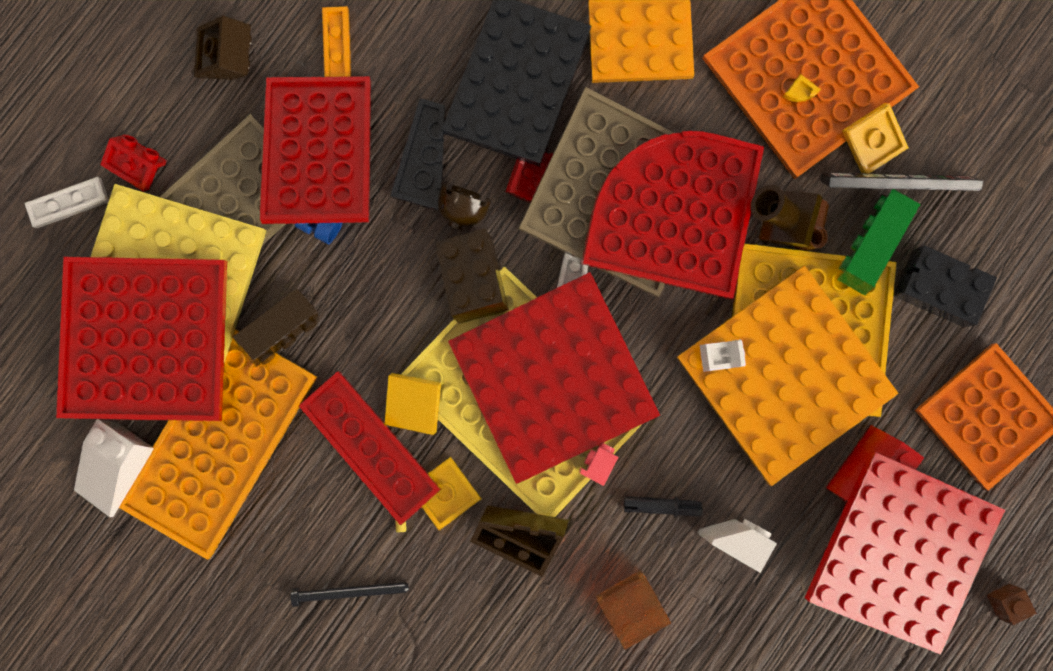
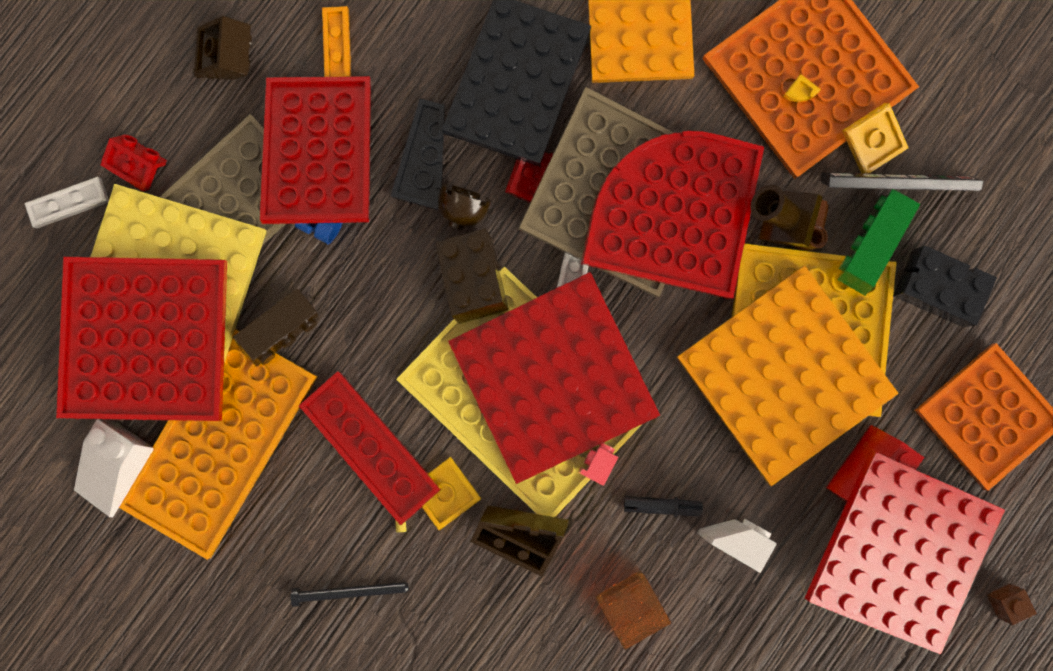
(412, 403): yellow tile -> none
(722, 355): white bracket -> none

